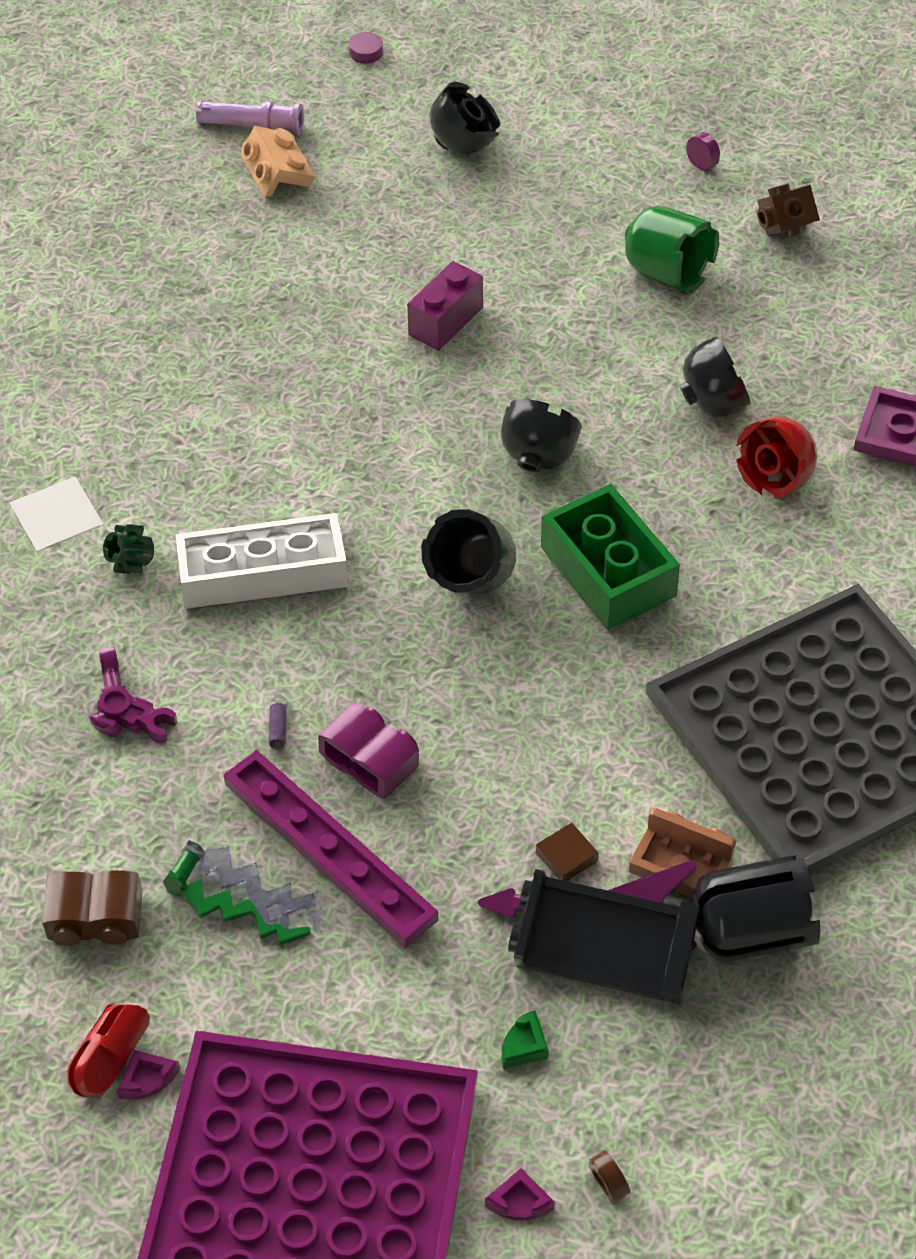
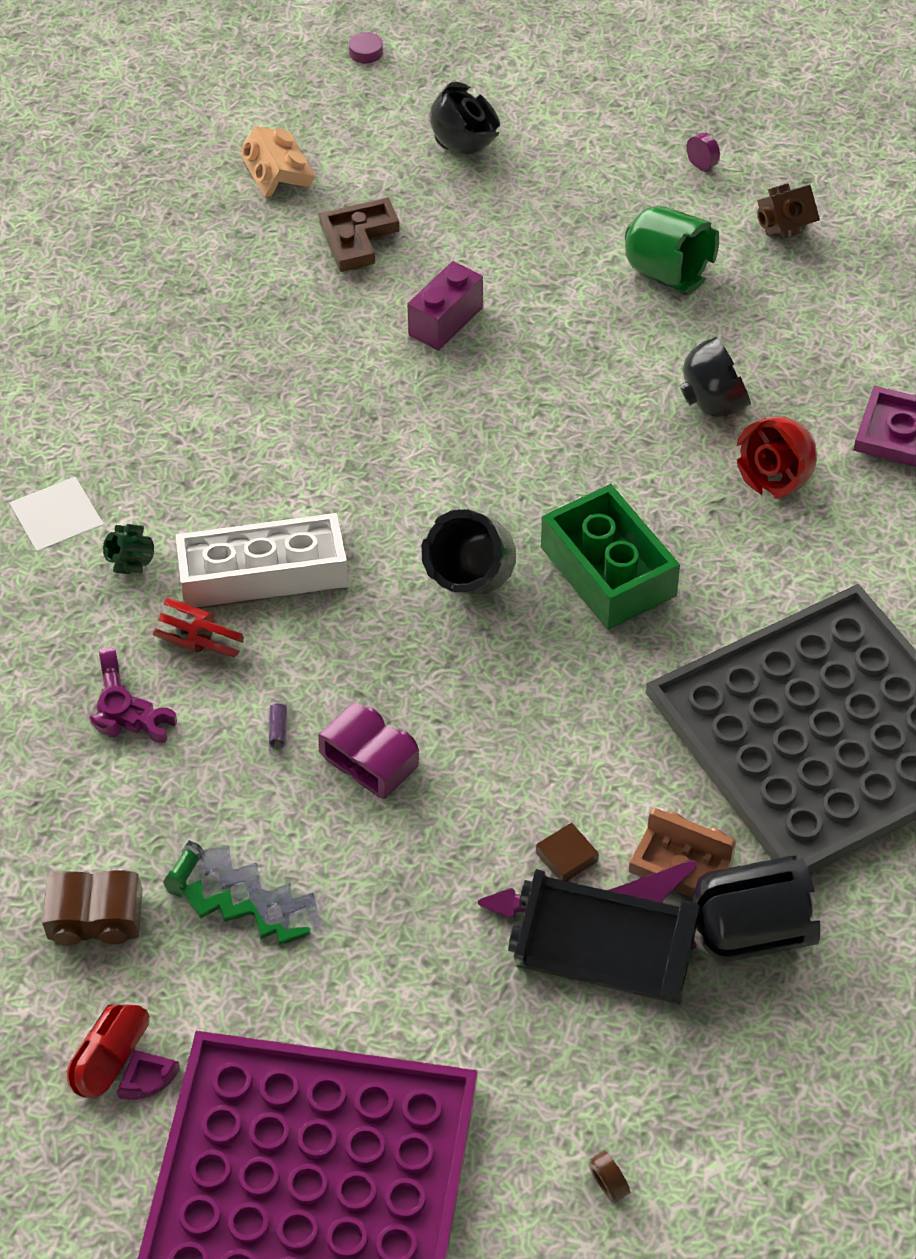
(199, 630): none -> red arm
(264, 116): lavender pin -> none
(331, 848): magenta plate -> none
(352, 227): none -> reddish brown plate
(520, 1198): magenta tile -> none
(524, 1042): green tile -> none
(538, 436): black cylinder -> none

